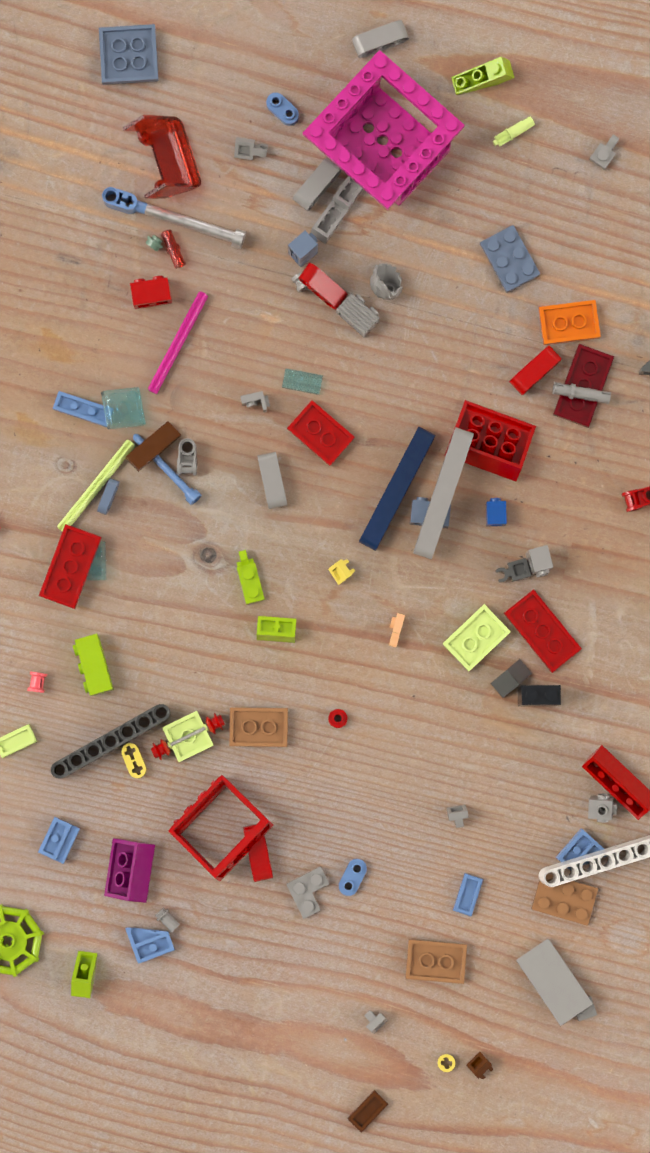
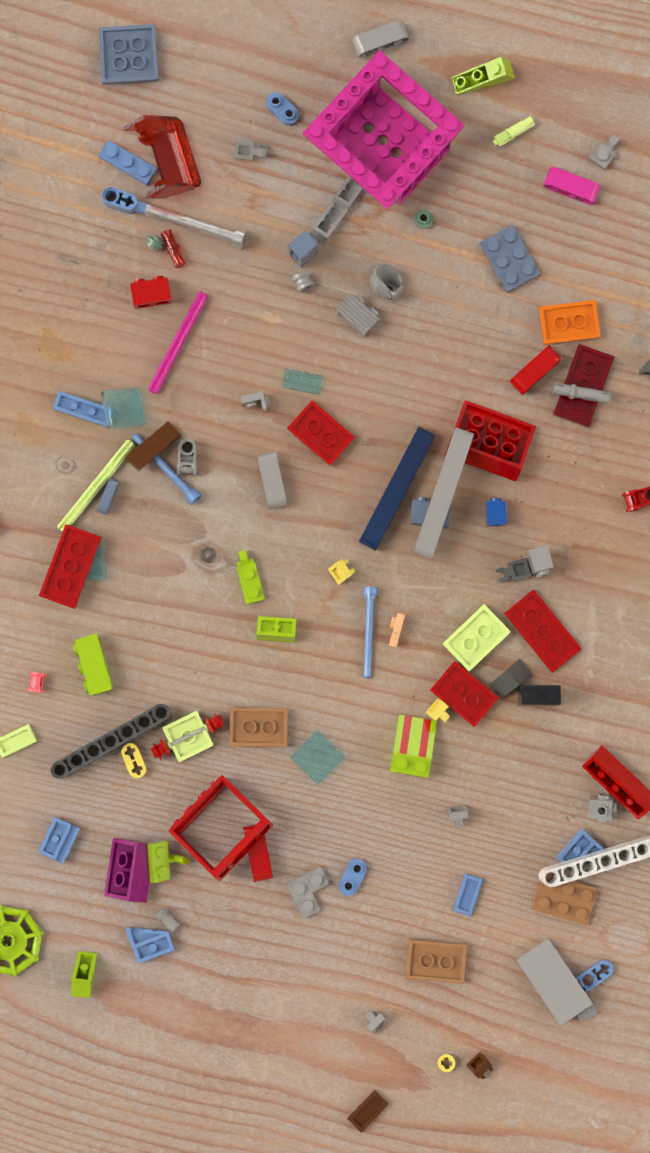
(127, 163): none -> medium blue plate
(159, 861): none -> lime plate
(317, 184): light grey beam -> none
(317, 757): none -> clear light blue tile
(322, 286): beam -> none
(333, 723): red plate -> none
(370, 594): none -> medium blue piece
(413, 746): none -> lime slope
(423, 224): none -> sand green plate
(437, 710): none -> light yellow tile
(464, 694): none -> red plate
(572, 185): none -> dark pink beam
(596, 966): none -> medium blue beam

